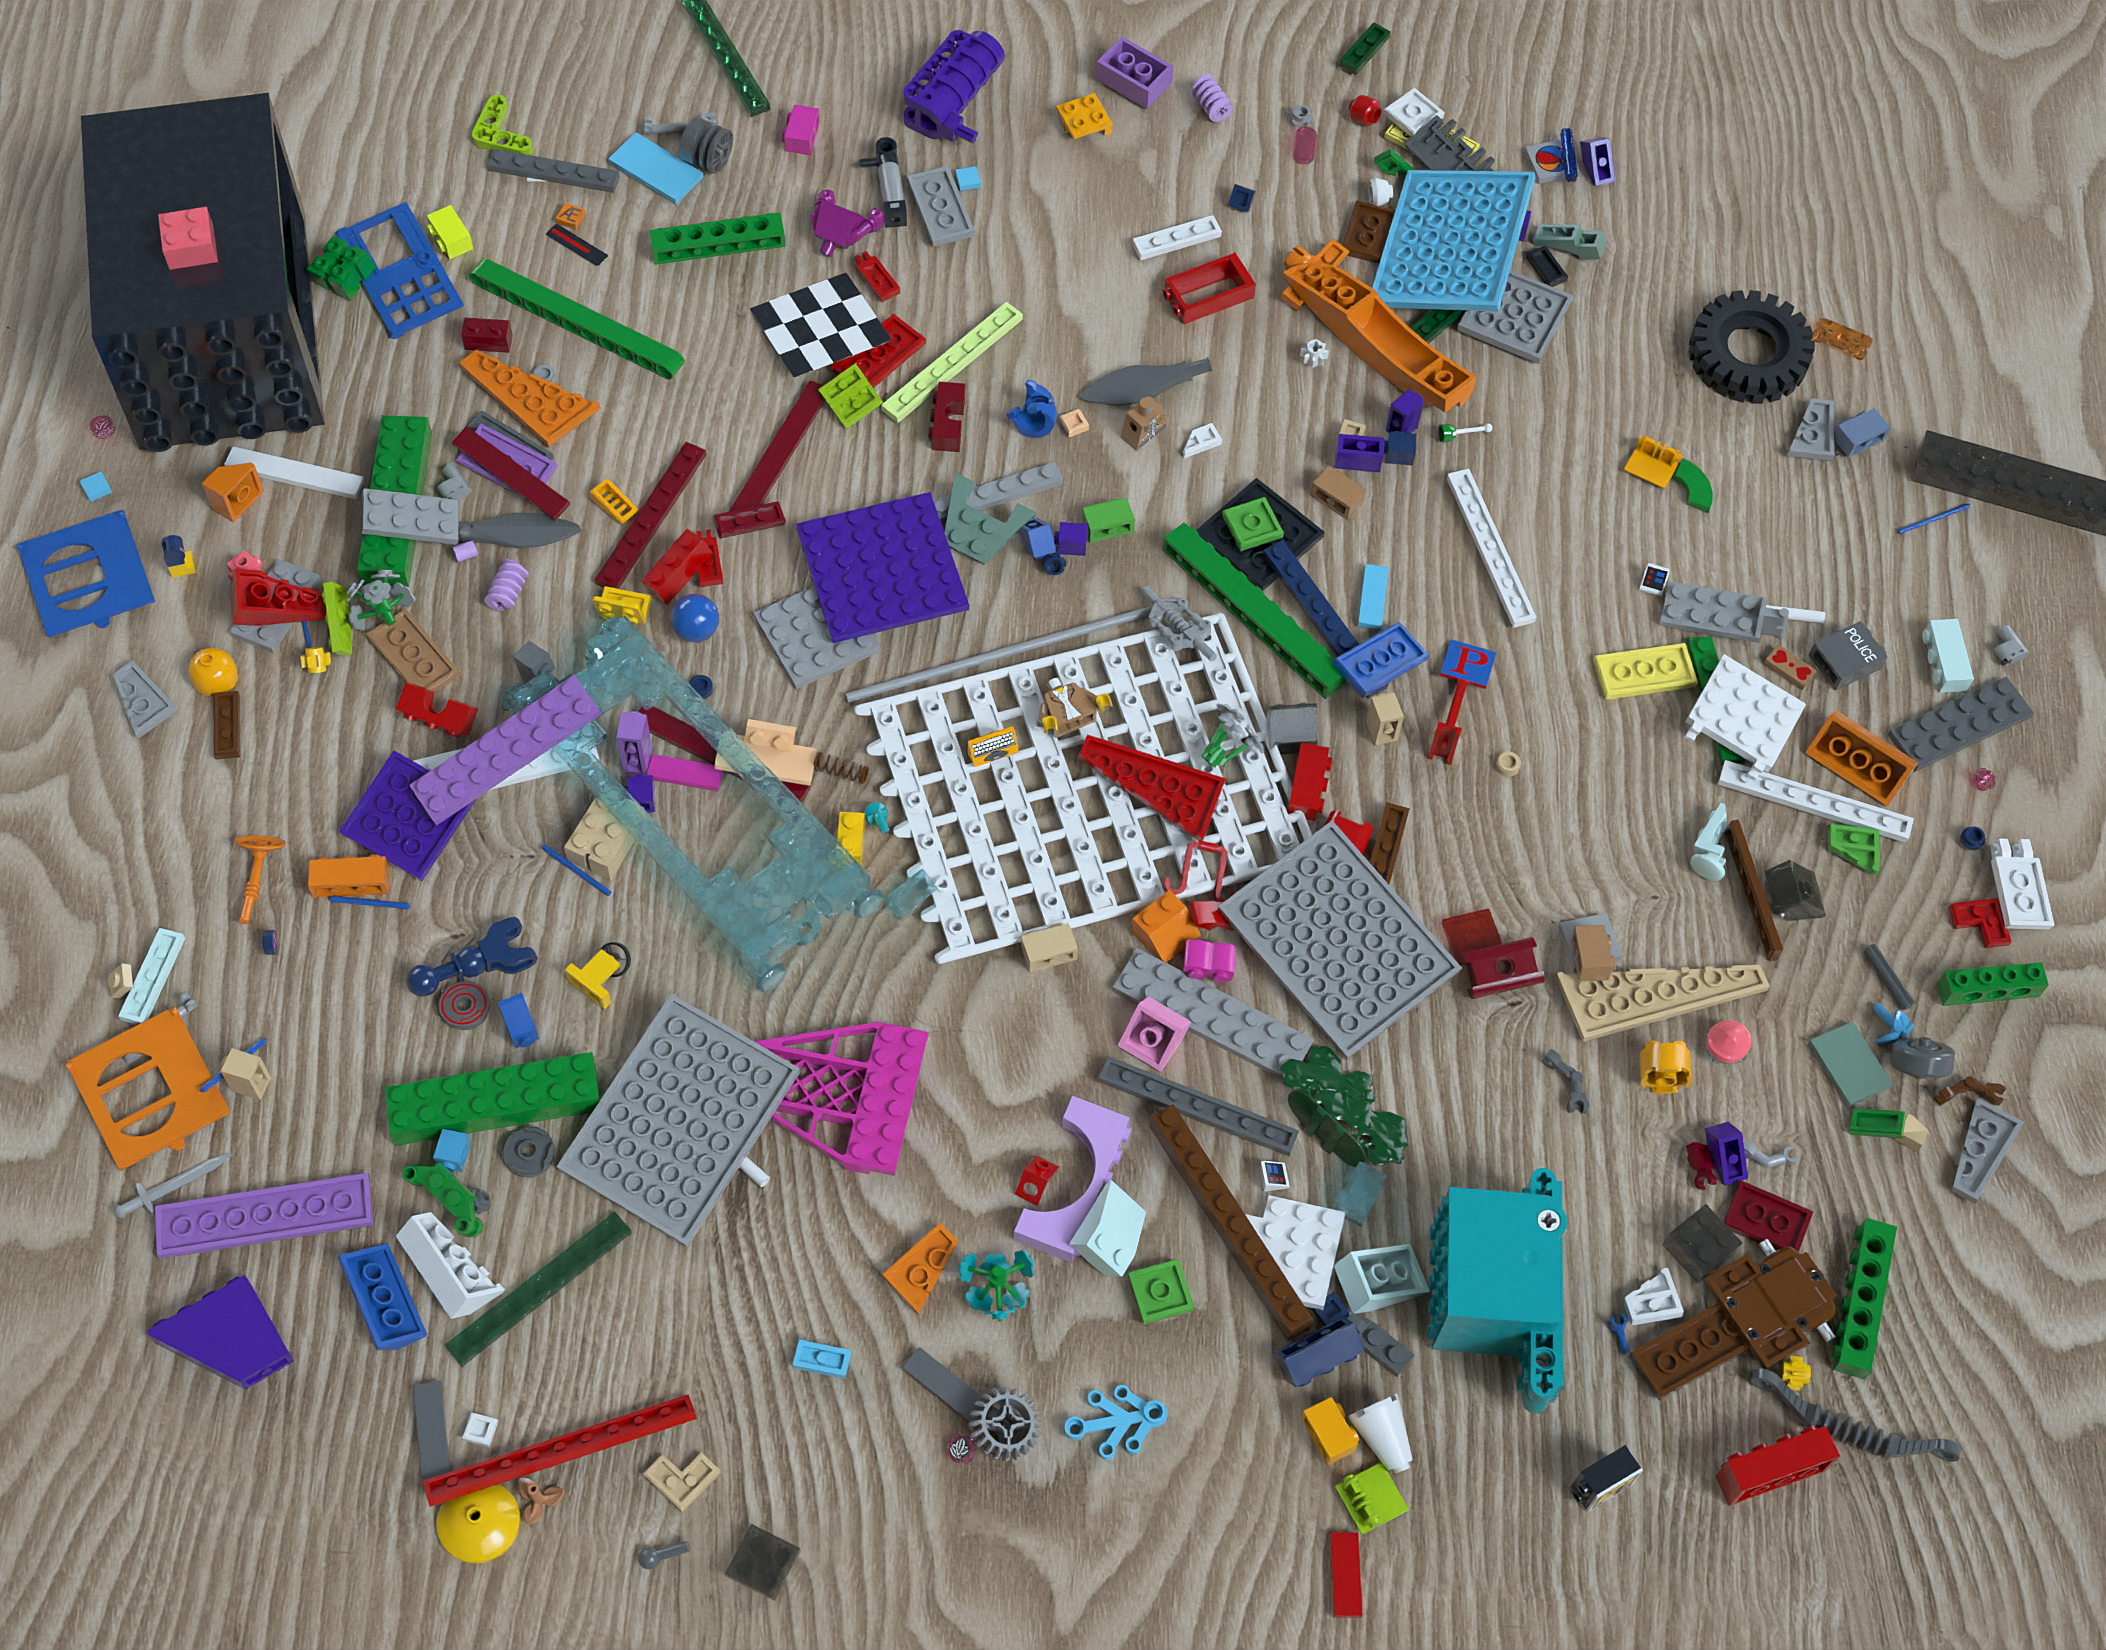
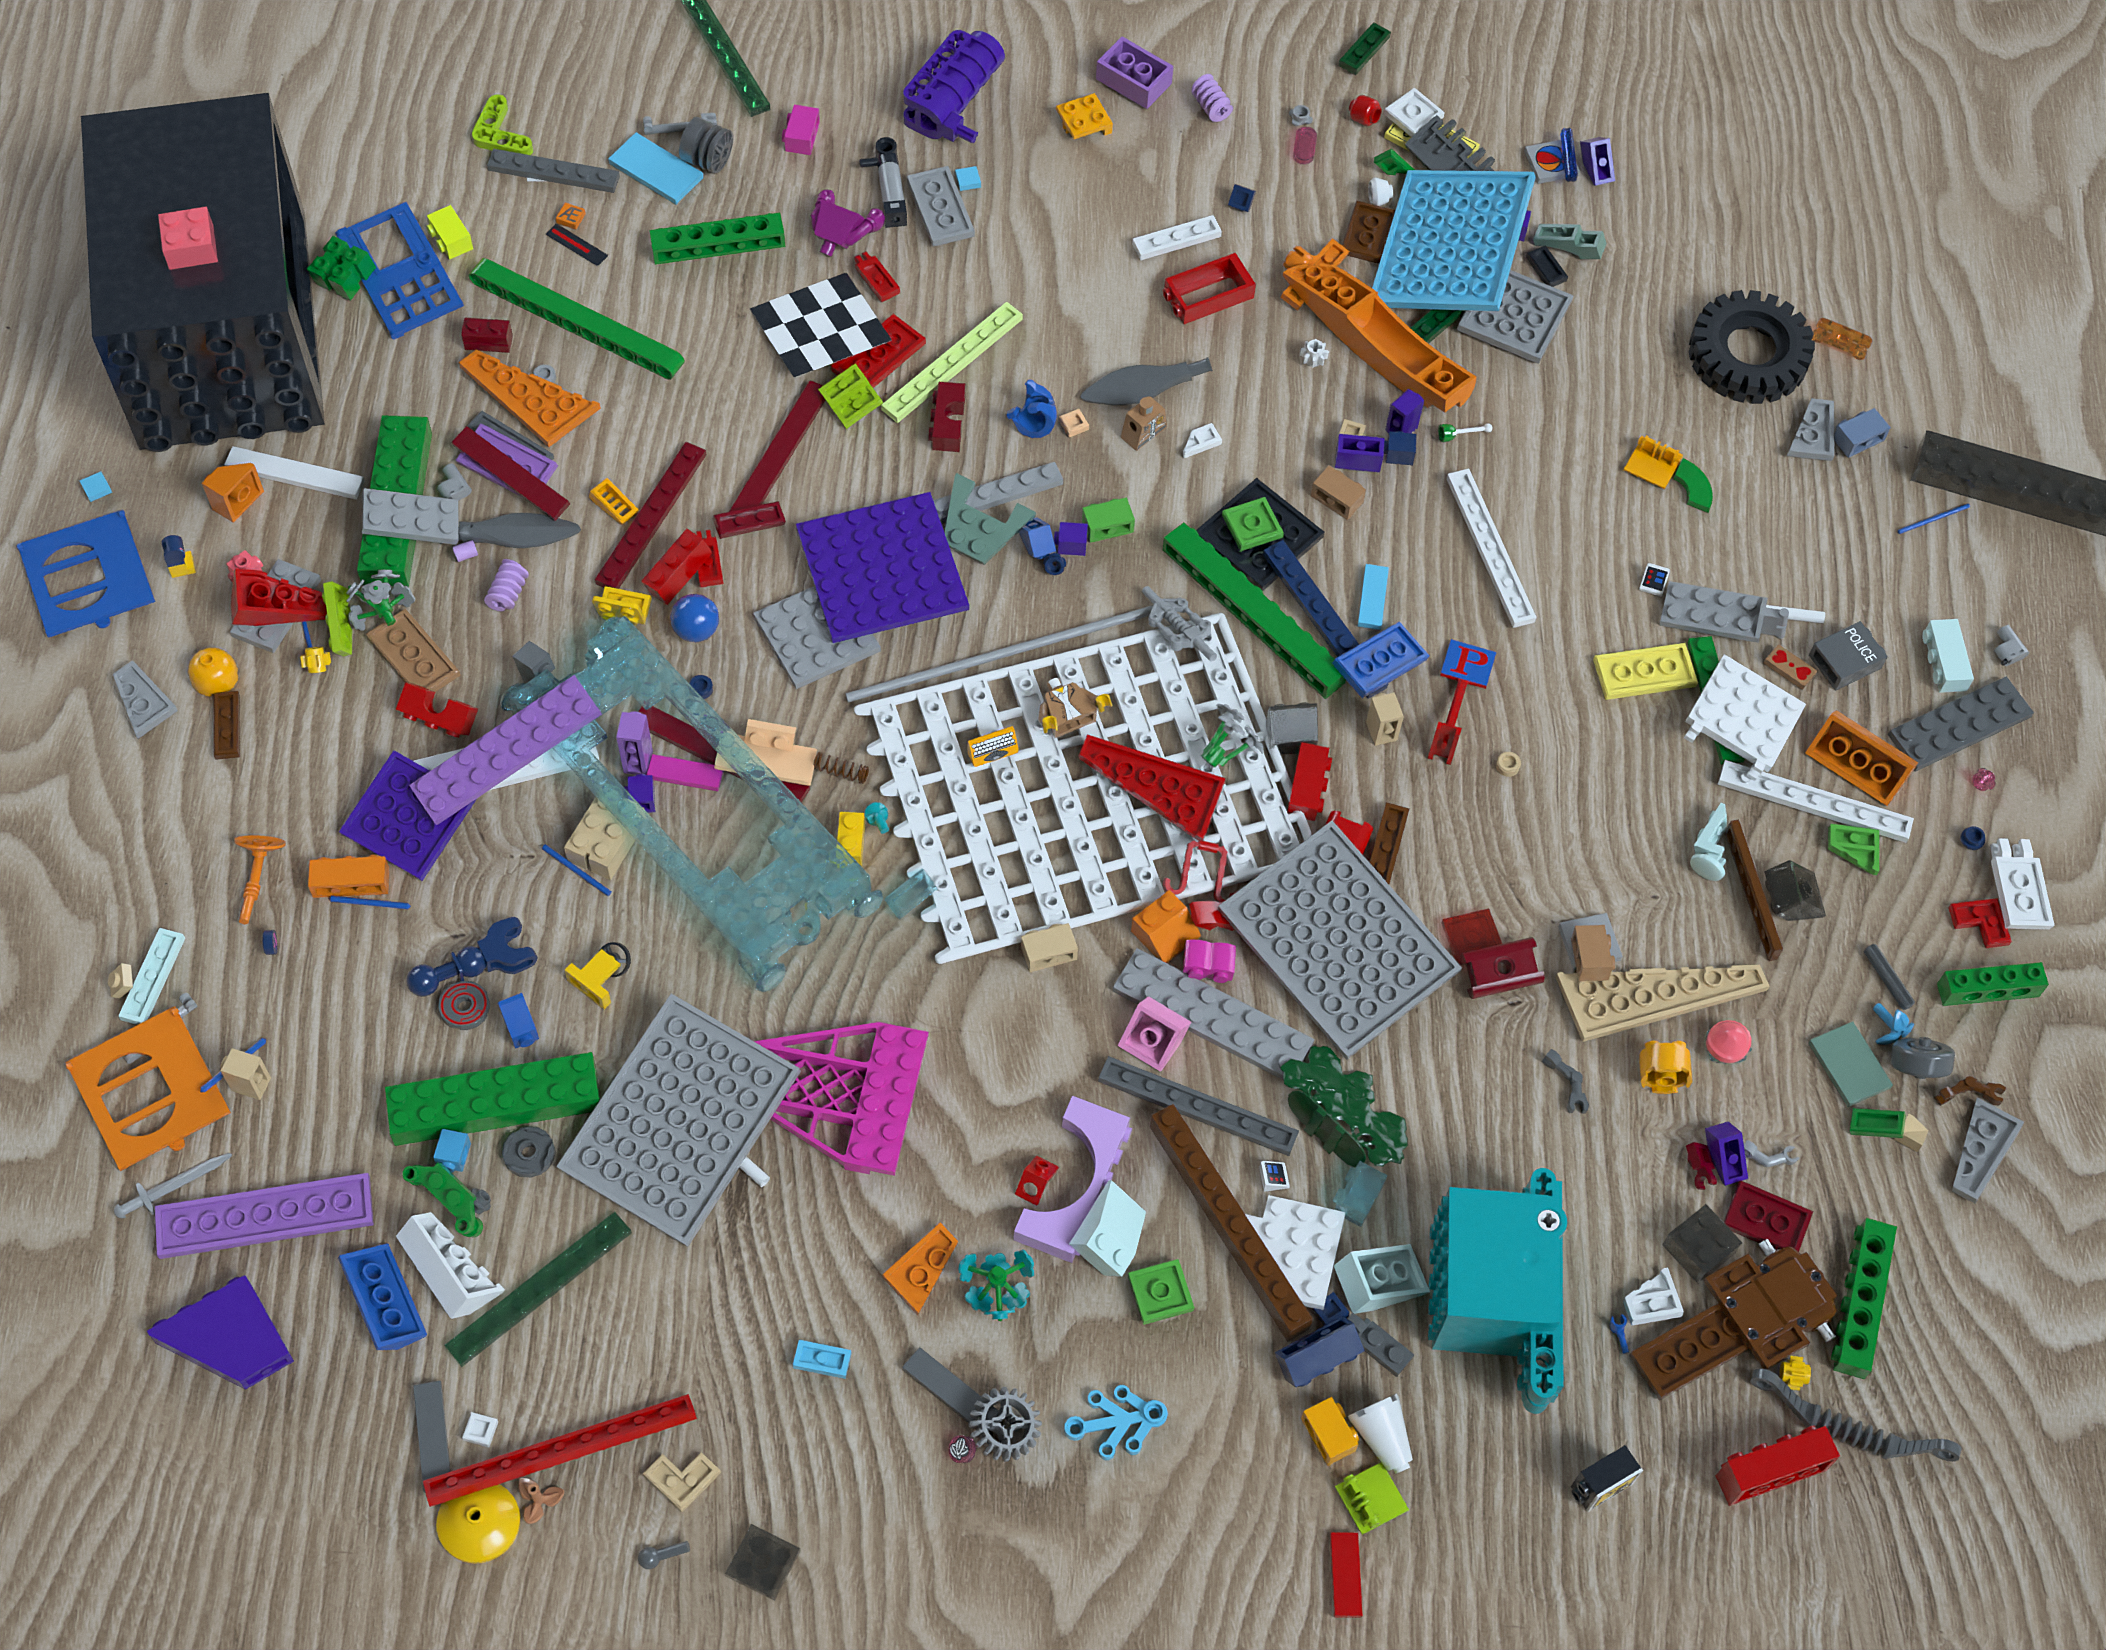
(102, 427): clear pink tile -> none

